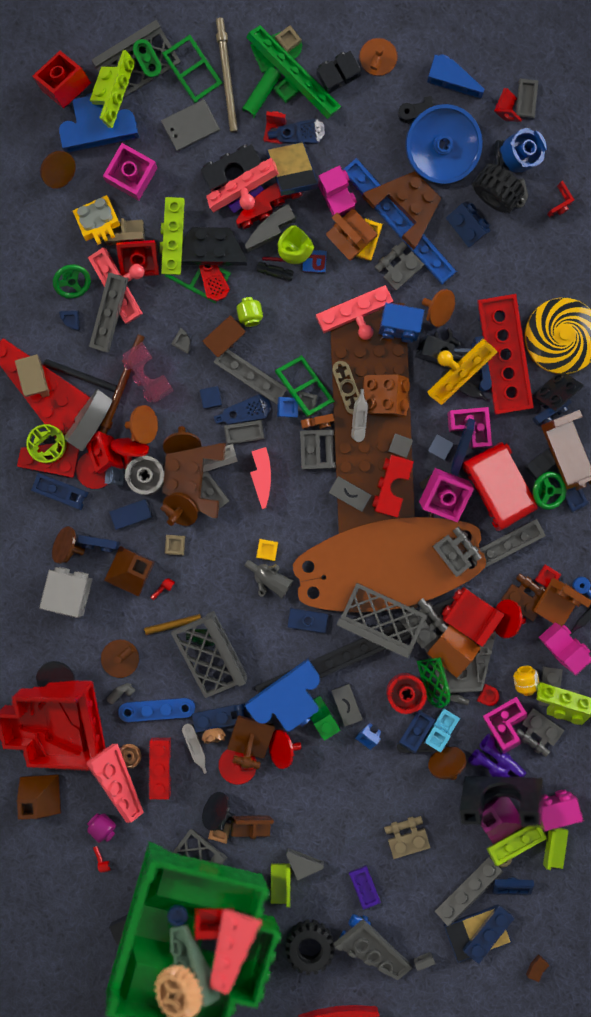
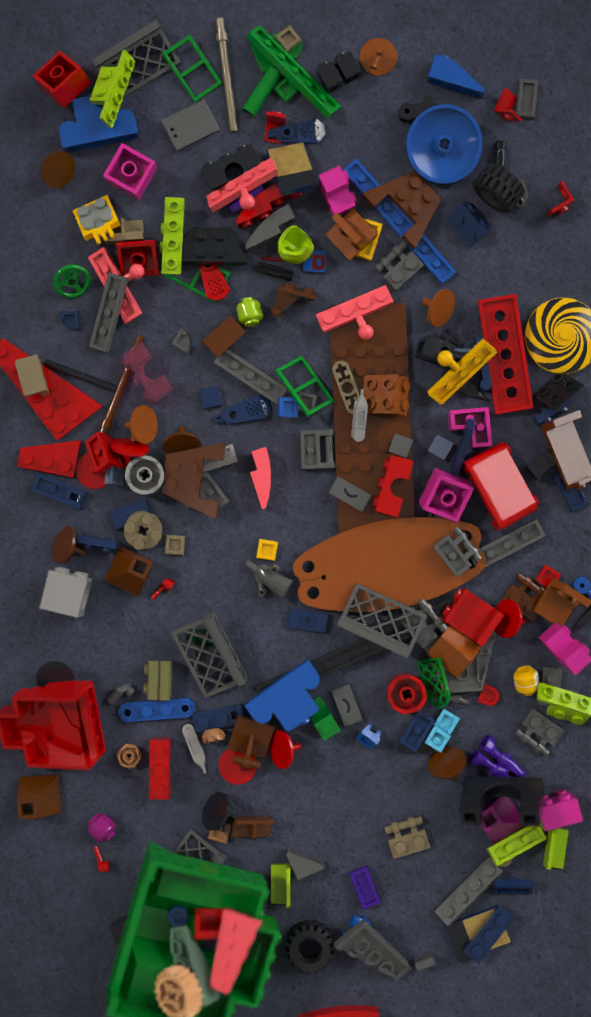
(32, 447): lime piece -> none
(88, 420): dark grey slope -> none
(115, 779): coral wing -> none
(120, 658): reddish brown shield -> none
(144, 519): none -> dark tan plate
(147, 59): green plate -> none
(159, 679): none -> olive brick
(171, 625): pearl gold bar -> none
(179, 509): reddish brown shield -> none
(244, 432): dark grey tile -> none
(287, 295): none -> reddish brown plate
(322, 421): dark orange plate -> none
(401, 322): blue brick -> none
(501, 722): dark pink brick -> none
(523, 150): blue brick -> none
(537, 968): reddish brown piece -> none
(545, 490): green piece -> none

